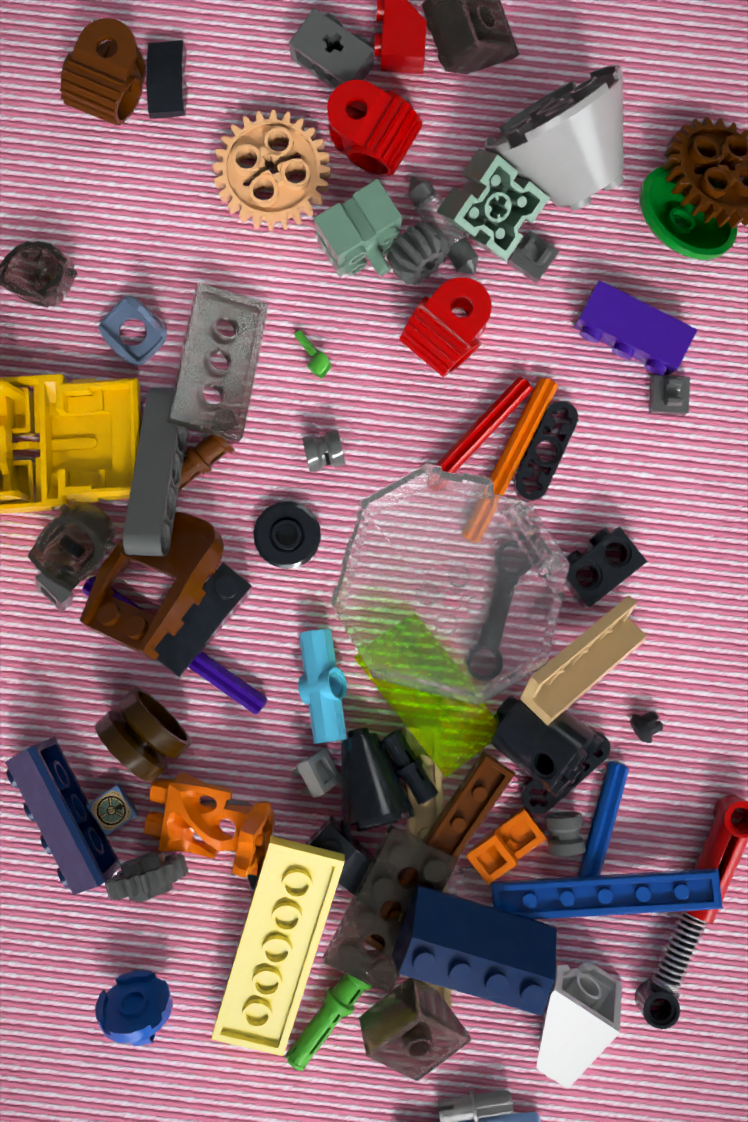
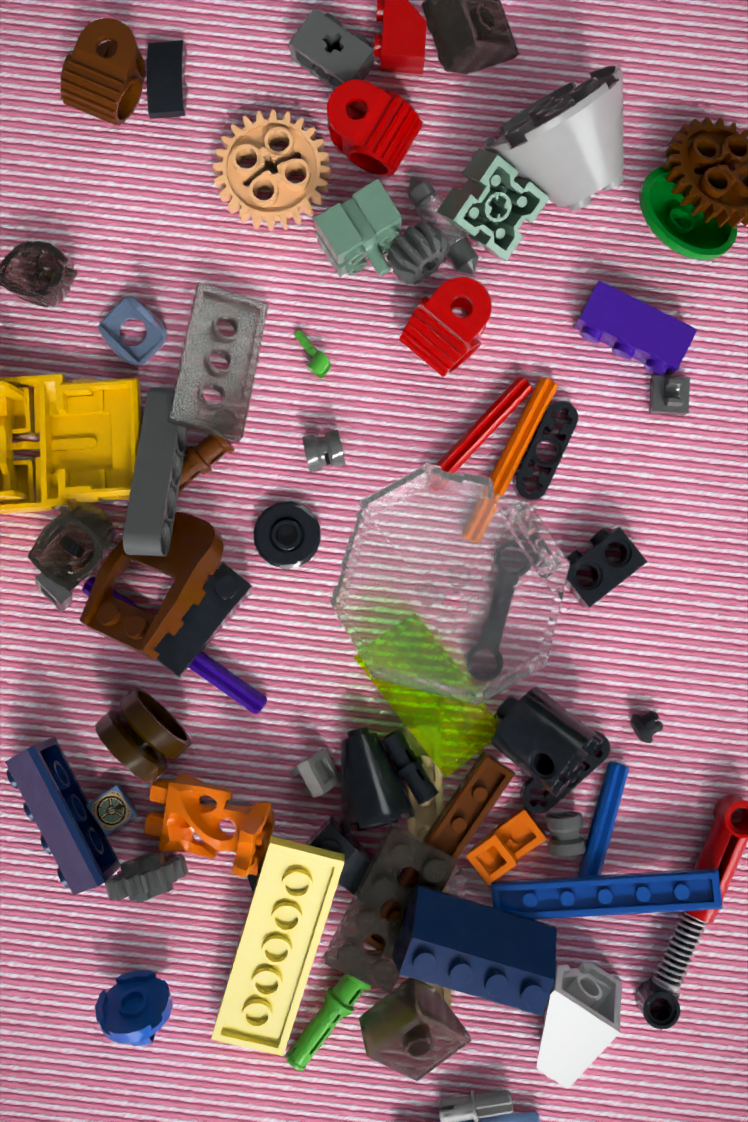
(322, 686): medium azure piece -> none
(533, 257): dark grey tile -> none
(583, 663): tan fence -> none

